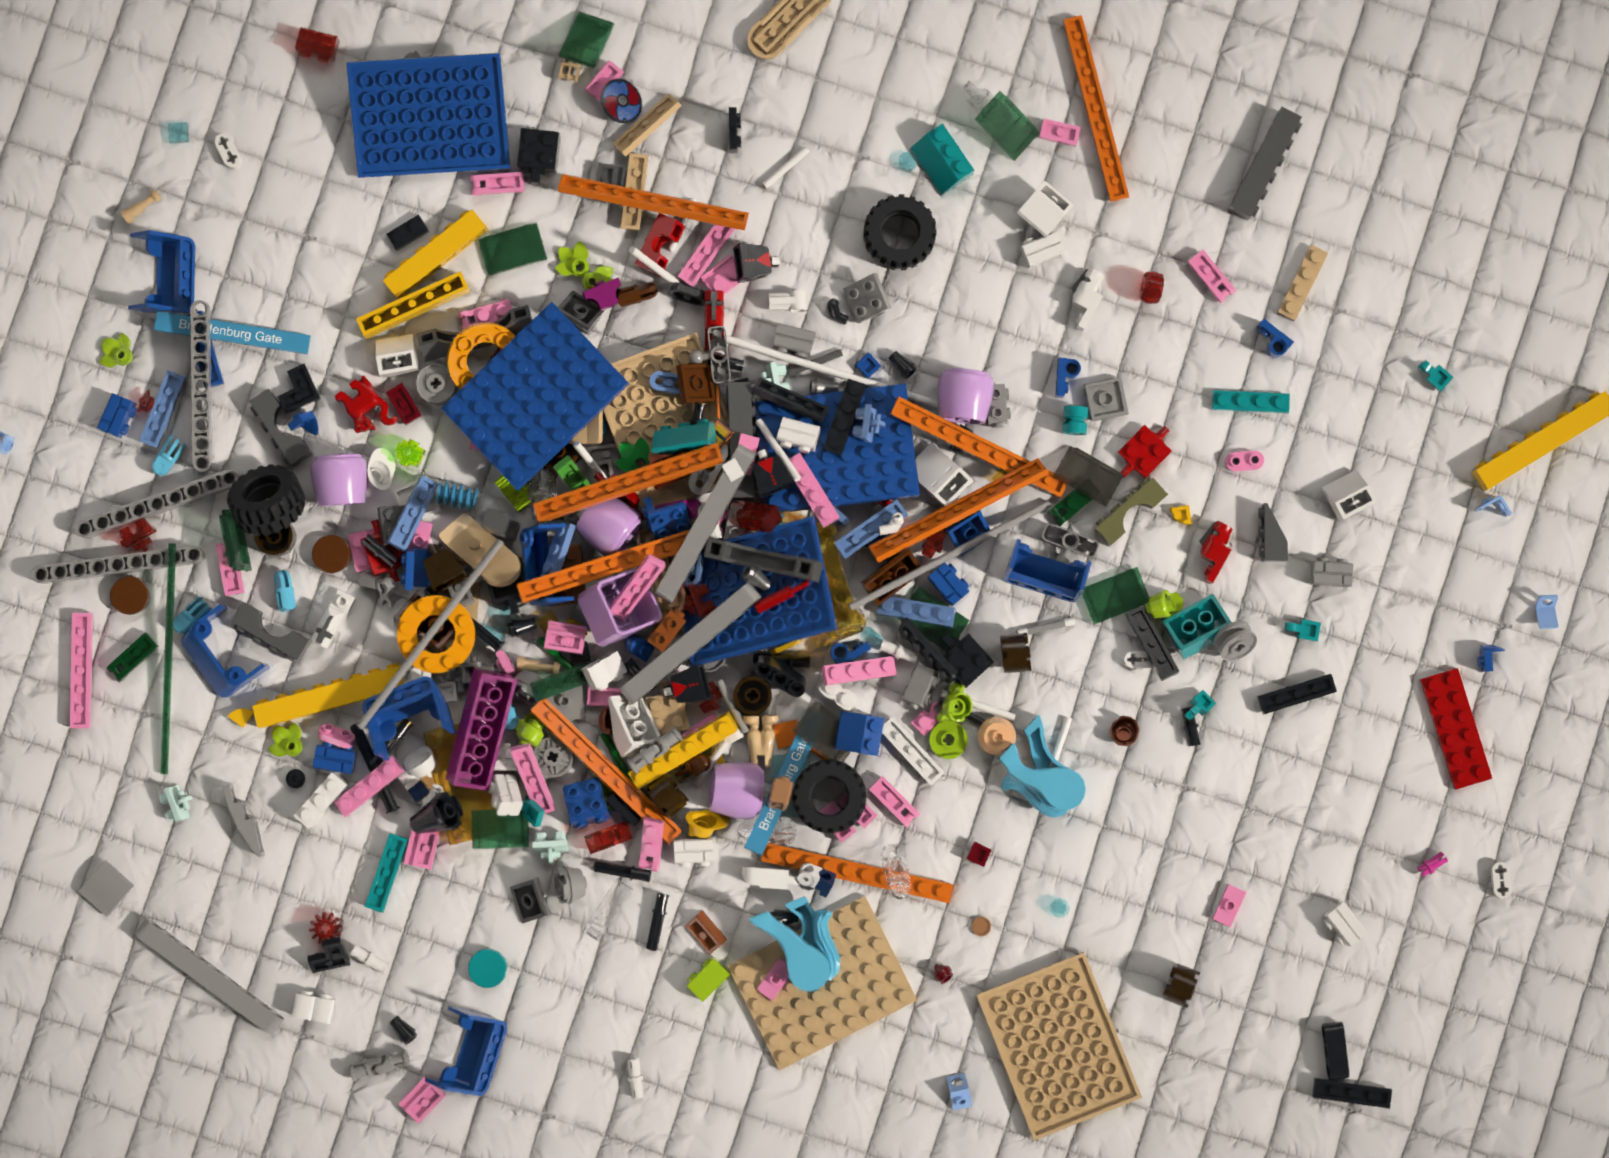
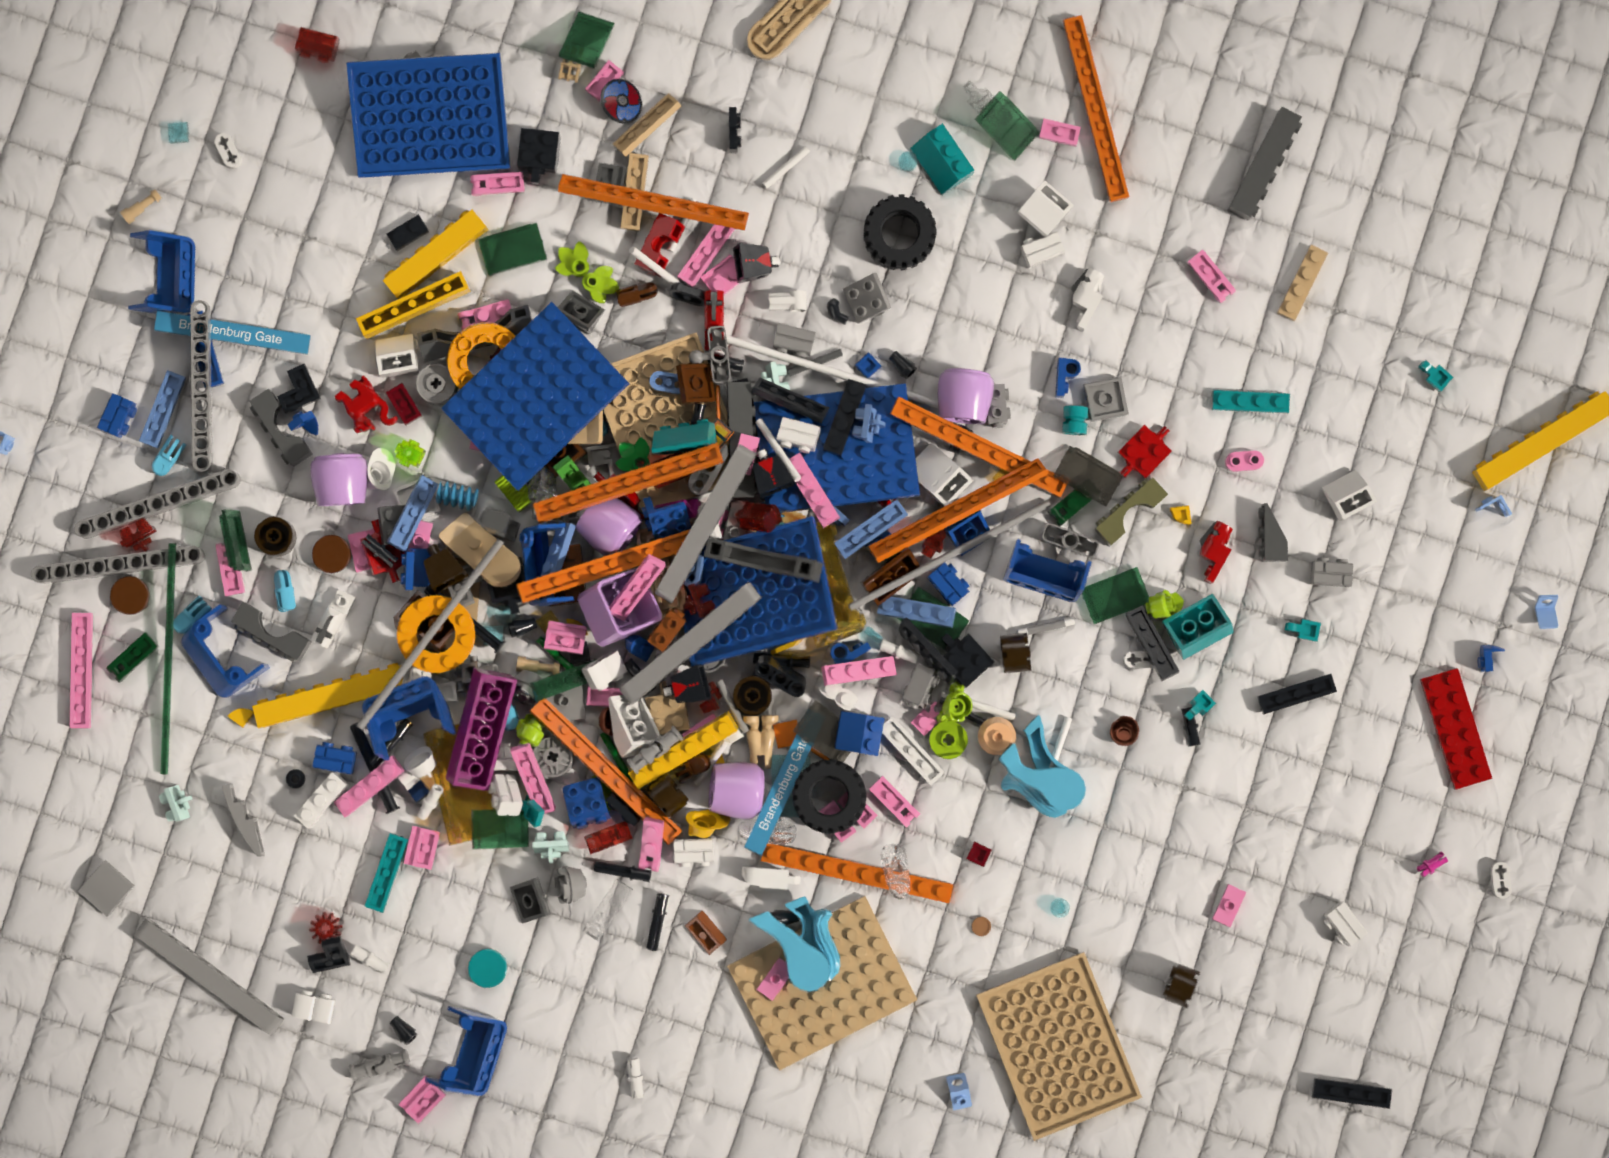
(114, 349): lime plate -> none
(146, 402): clear red plate -> none
(266, 500): black tyre -> none
(284, 739): lime plate -> none
(336, 736): bright pink plate -> none
(384, 586): light grey bar -> none
(438, 815): black cone -> none
(505, 663): bright pink plate -> none
(588, 459): white bar -> none
(603, 294): magenta brick -> none
(707, 979): lime brick -> none
(733, 469): white sticker -> none
(755, 577): flat silver cone -> none
(779, 597): red axle -> none
(780, 793): medium nougat brick -> none
(816, 878): leg -> none
(822, 386): flat silver cone -> none
(893, 526): white arm -> none
(942, 973): dark red plate -> none
(1151, 287): clear red gear -> none
(1235, 641): light grey wheel -> none
(1268, 330): blue plate -> none
(1335, 1050): black beam -> none

